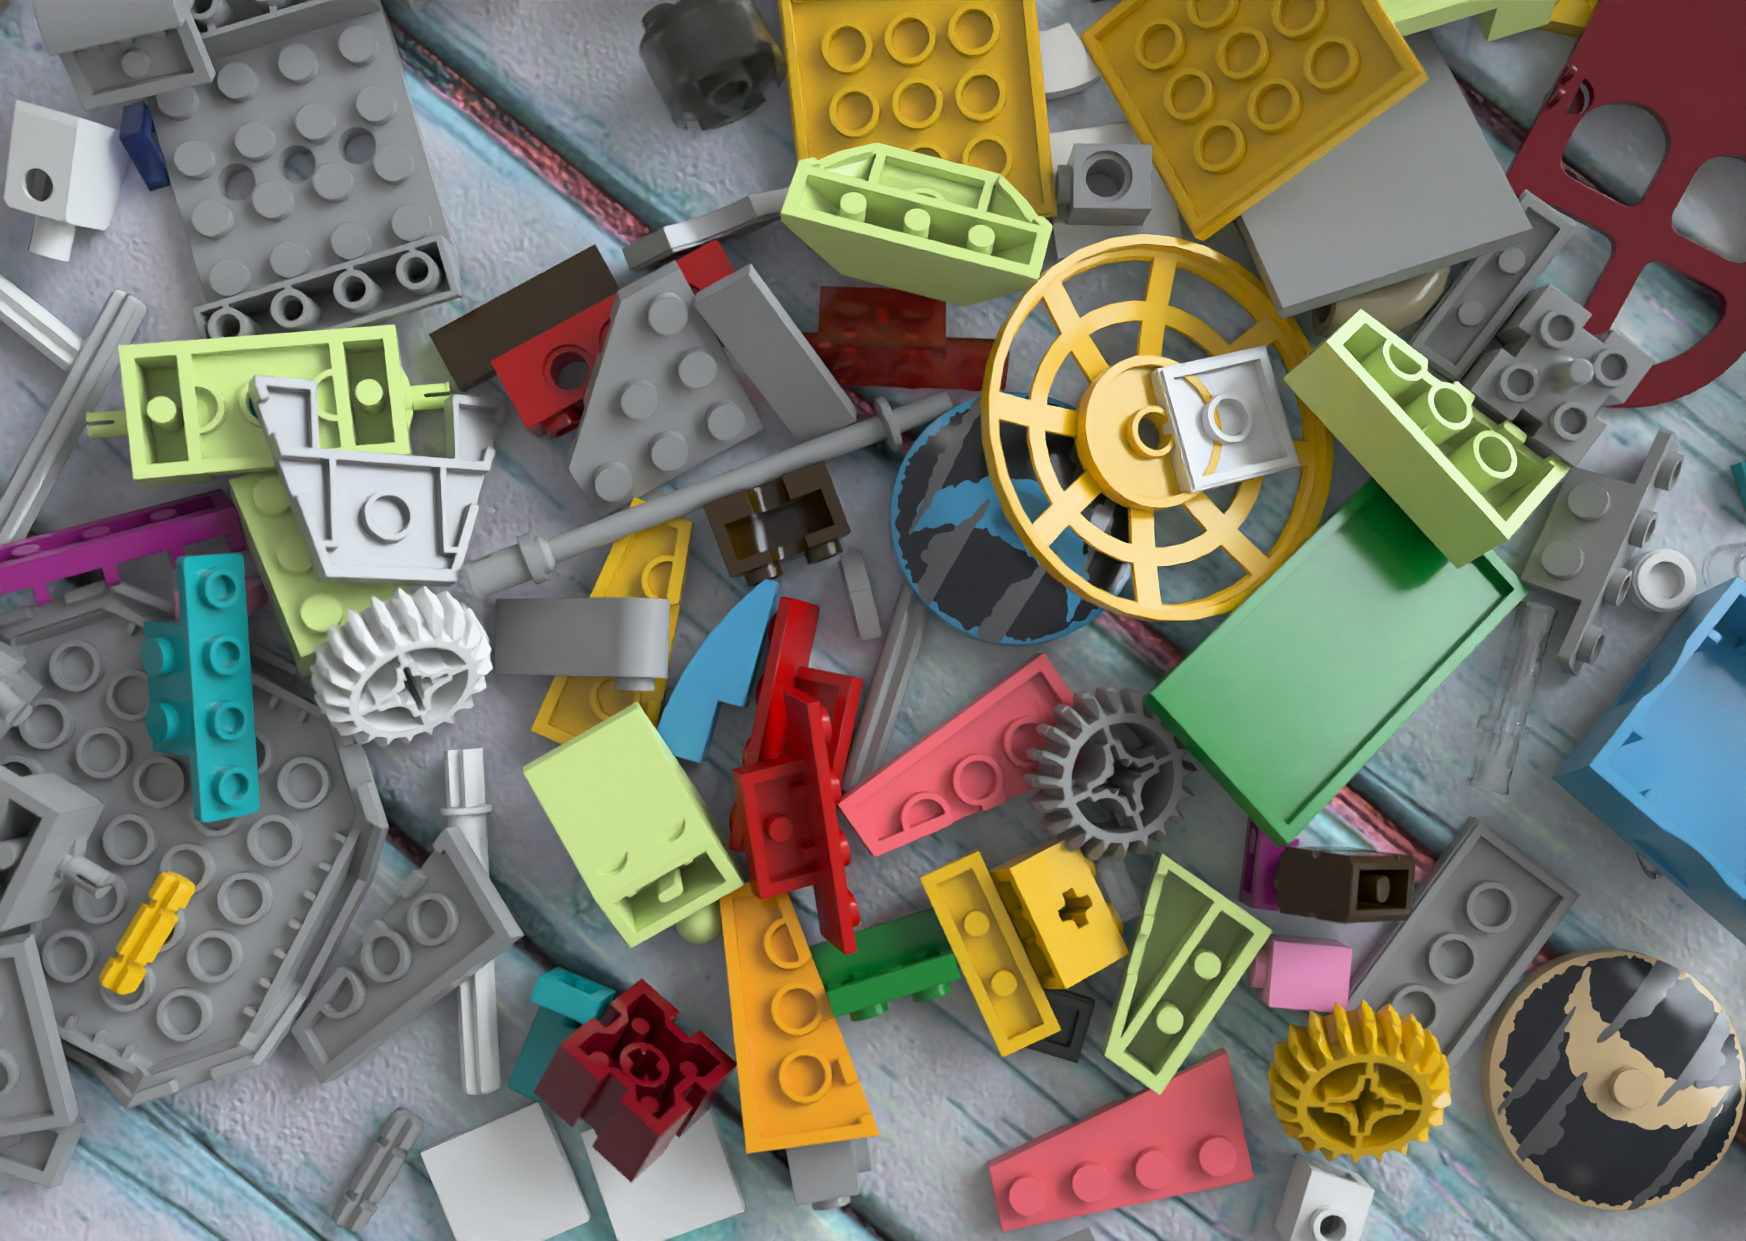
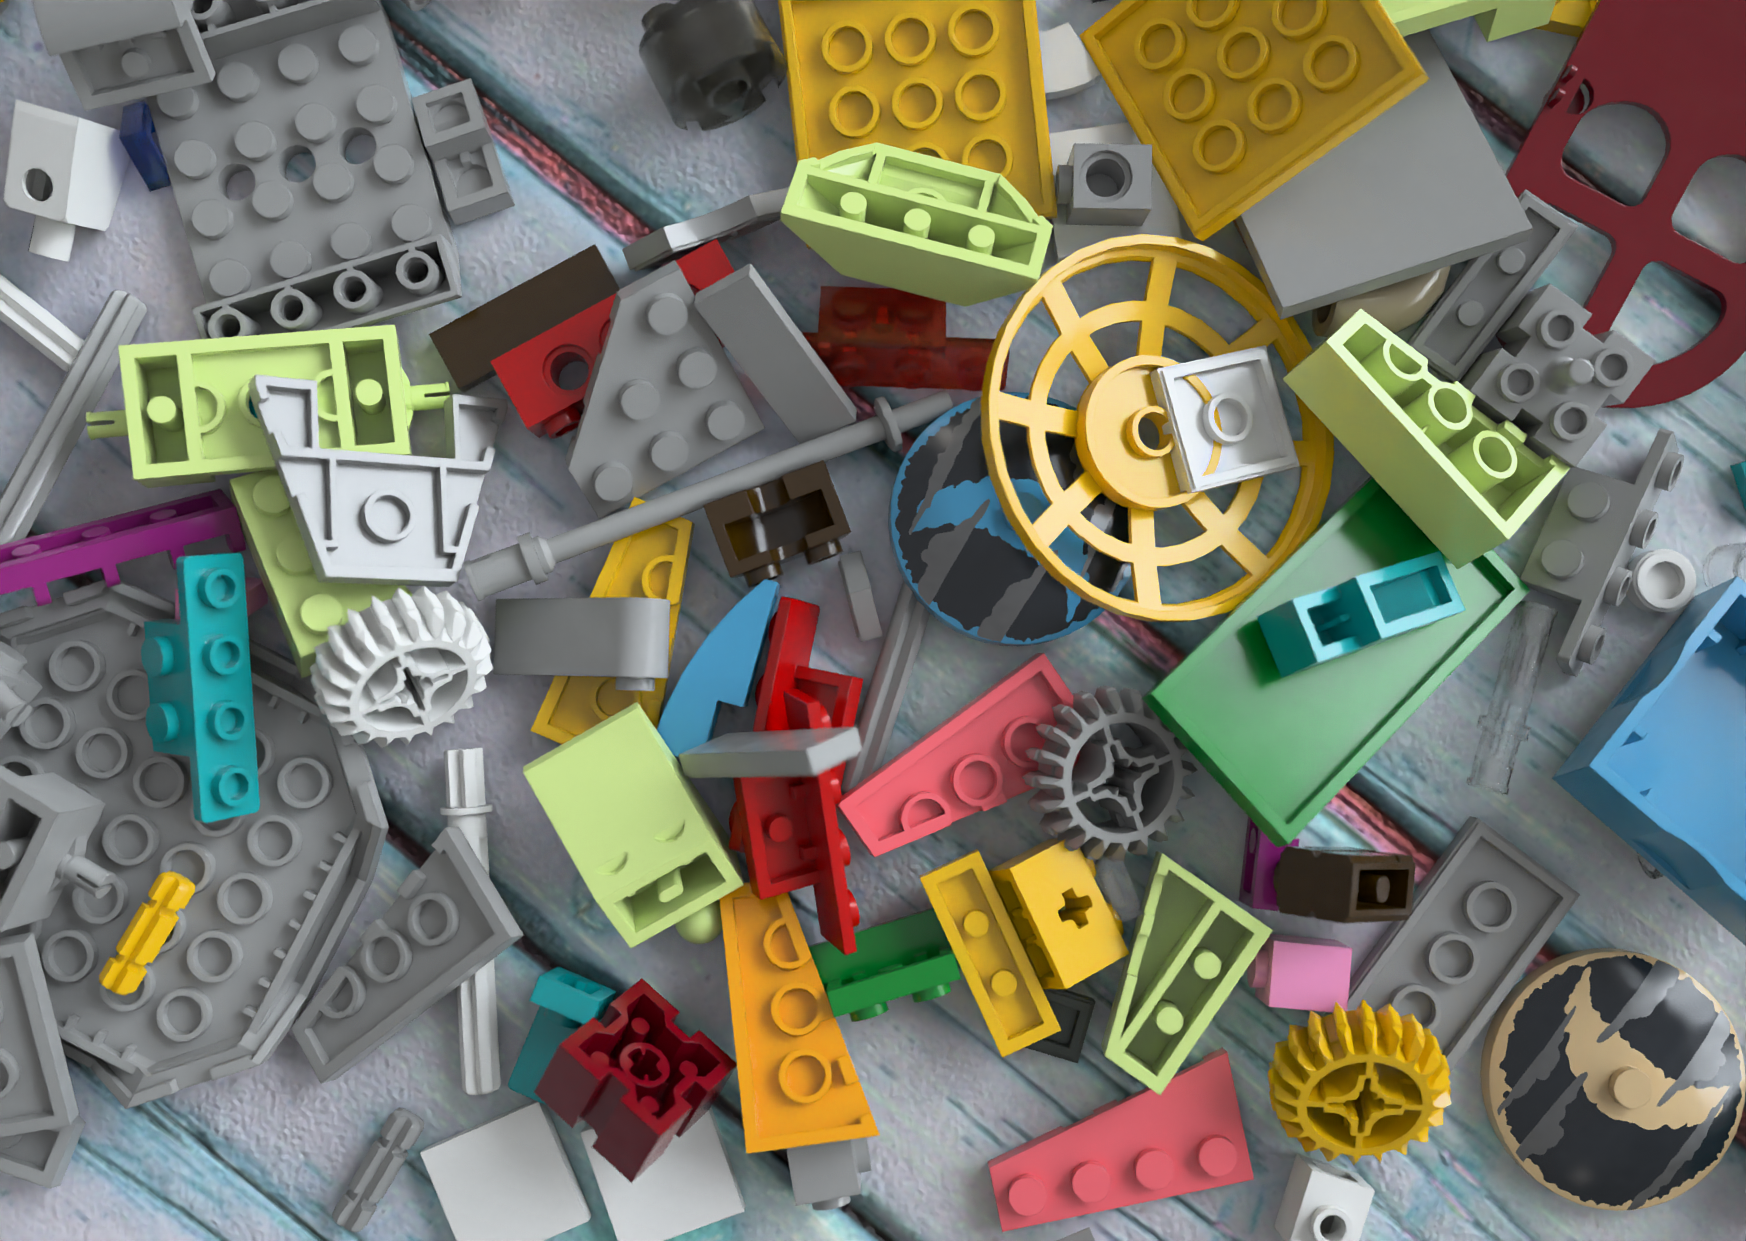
(462, 151): none -> light grey slope
(772, 753): none -> light grey tile
(1360, 613): none -> teal slope

